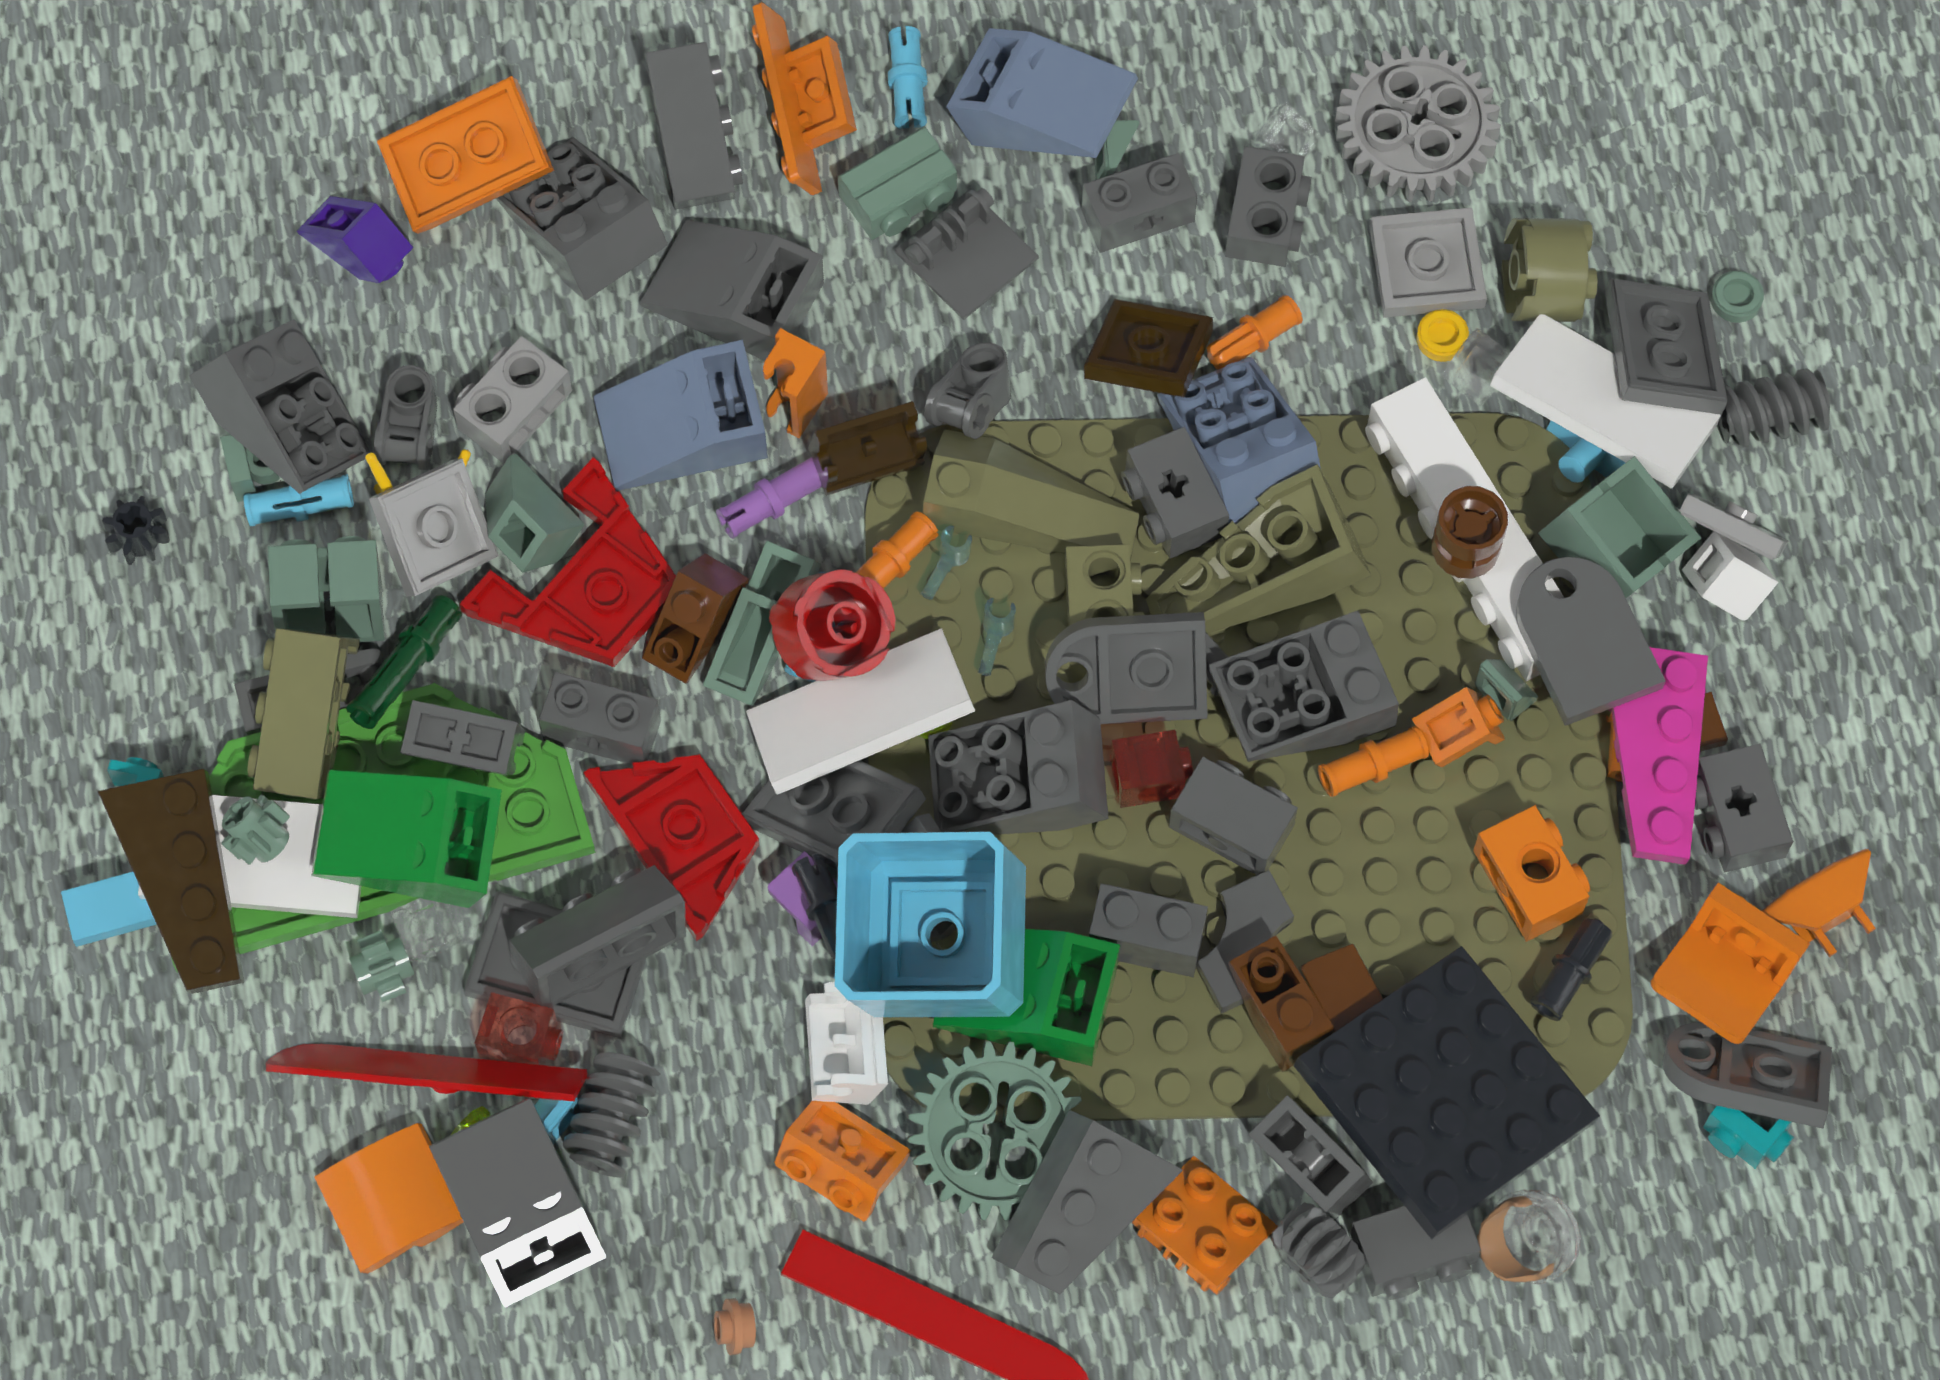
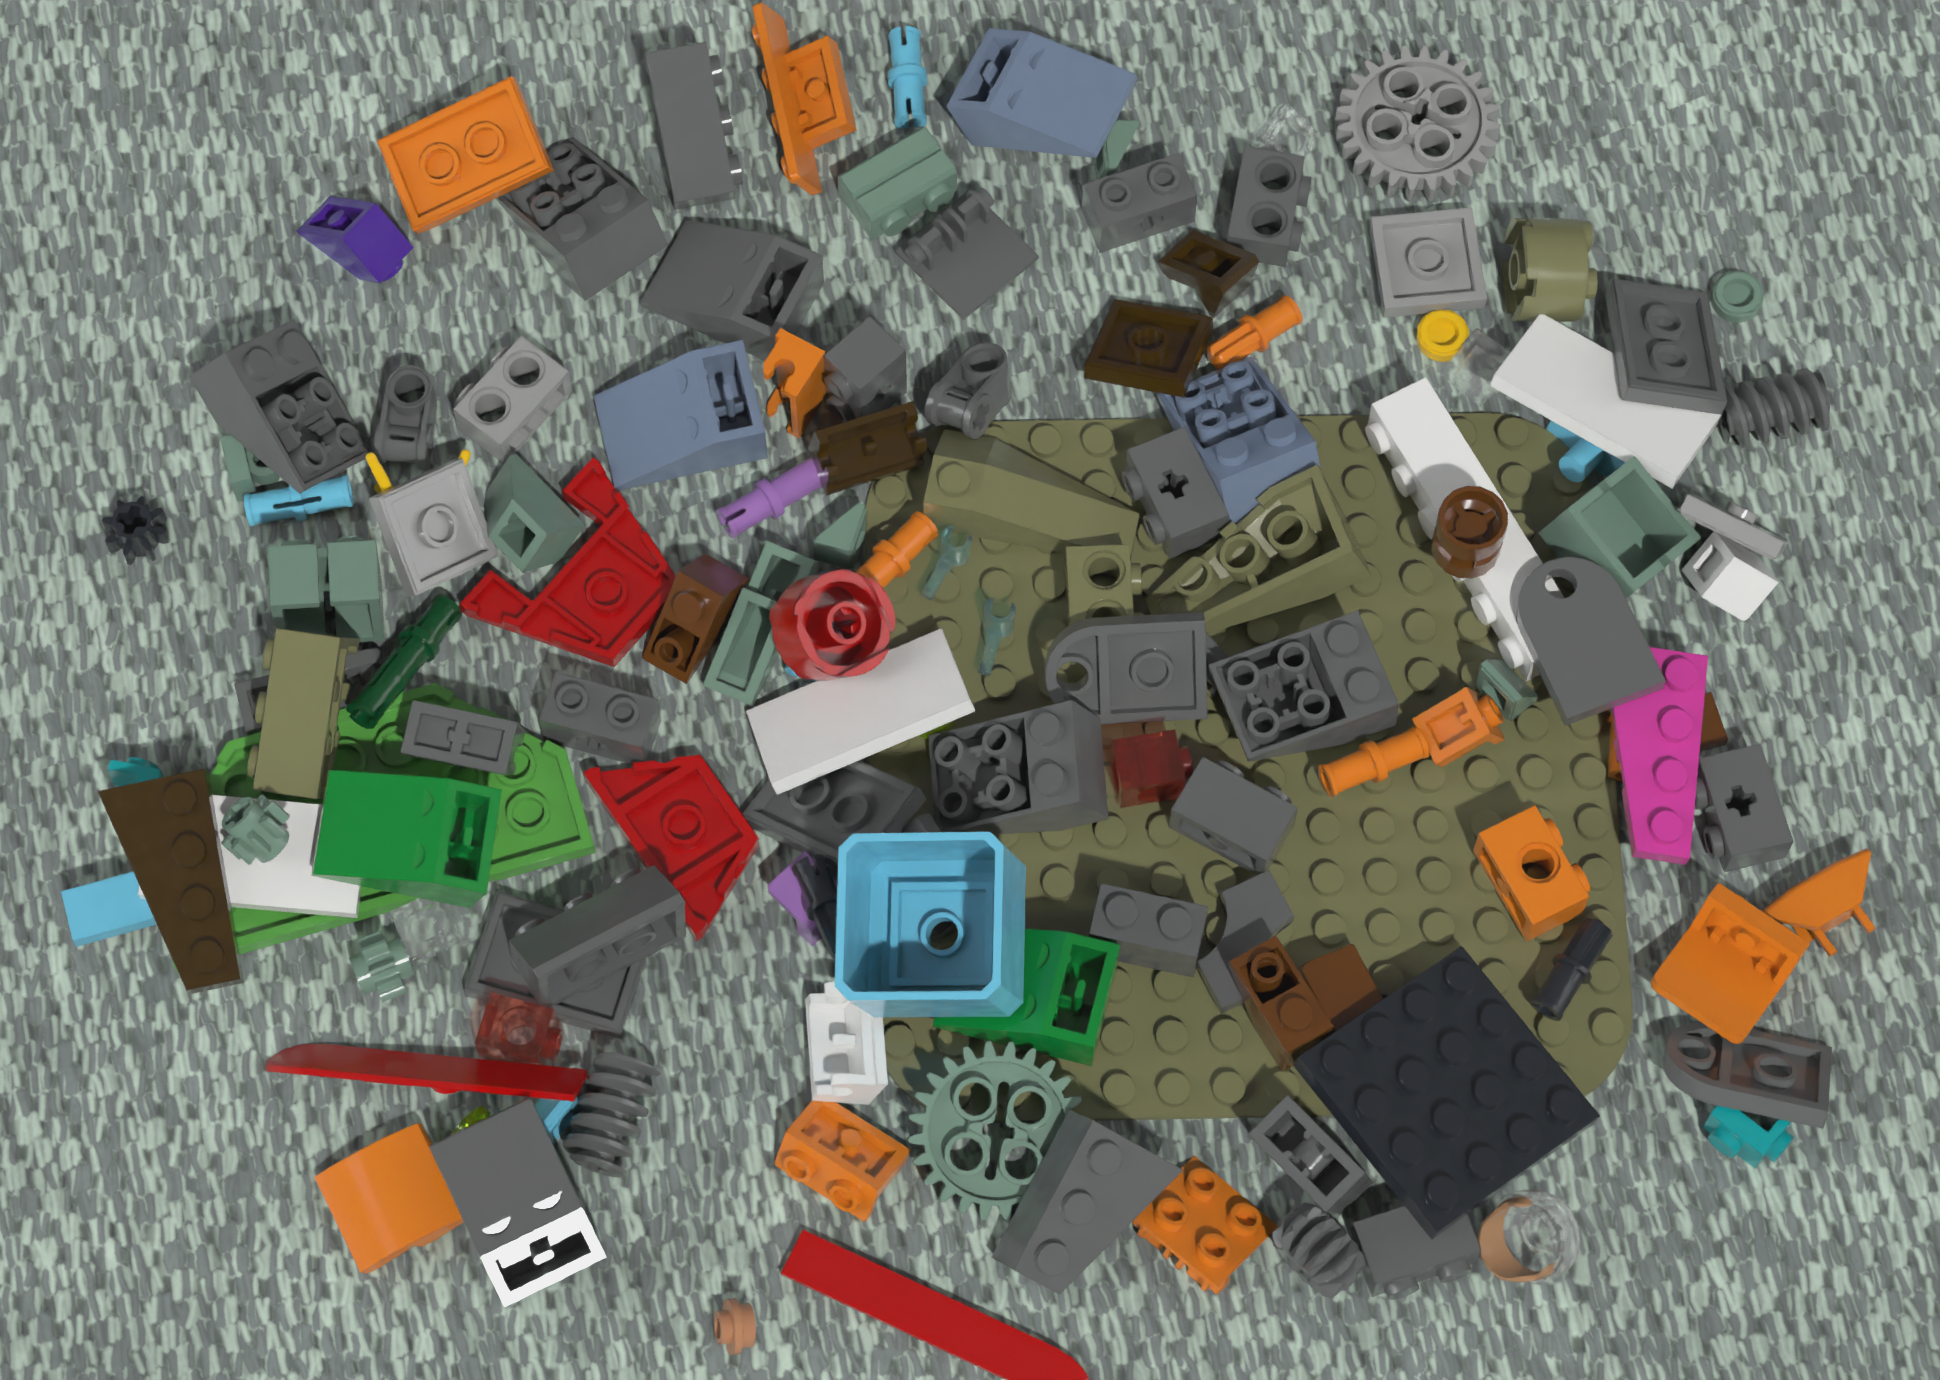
(842, 539): none -> sand green slope
(864, 372): none -> dark grey brick
(1210, 267): none -> dark brown slope

